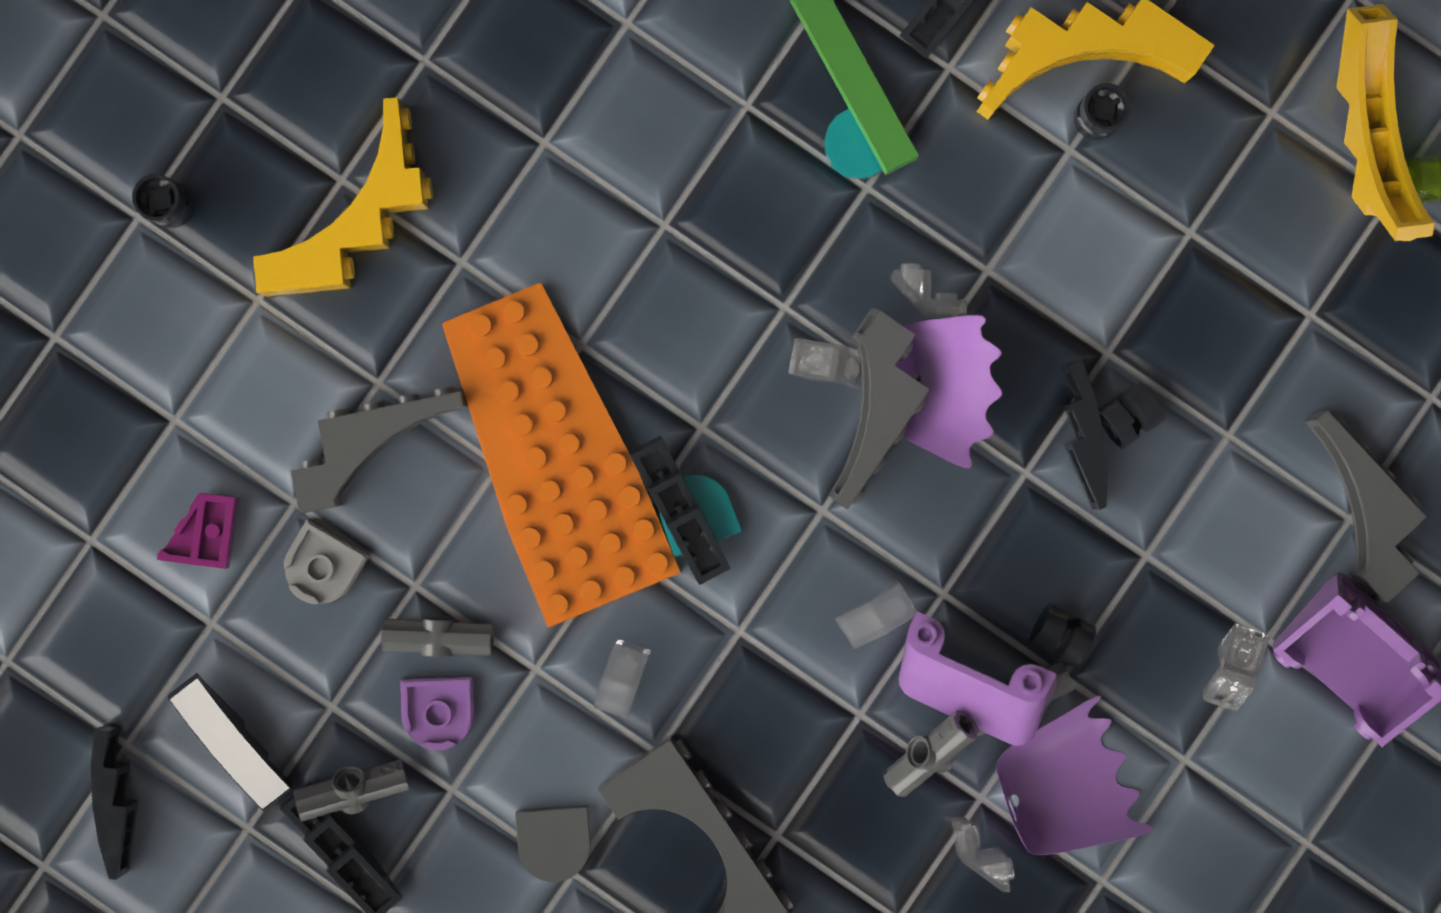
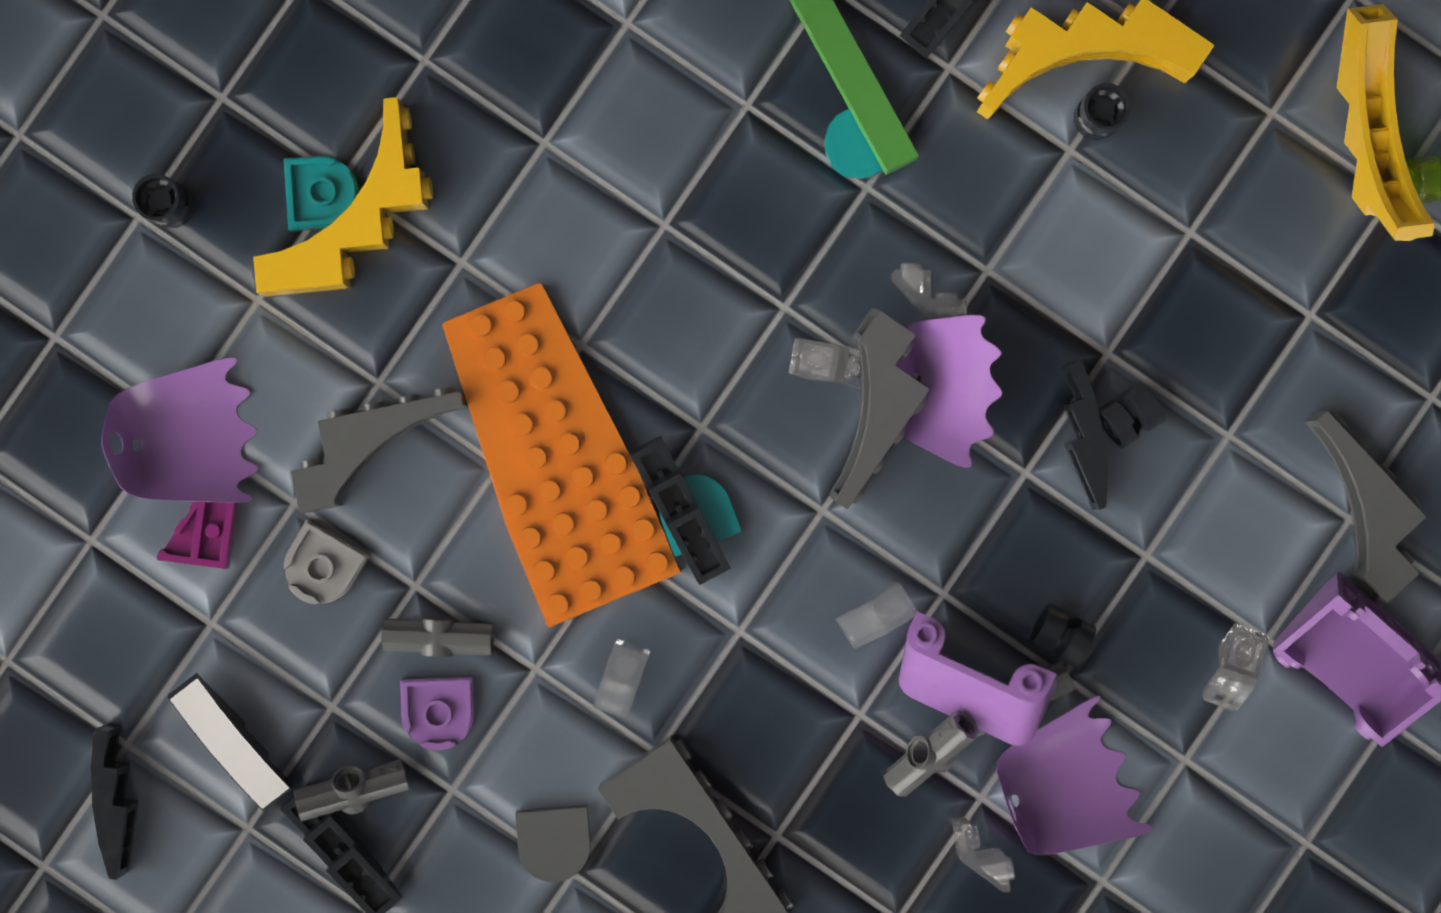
(185, 435): none -> medium lavender piece
(317, 191): none -> teal tile

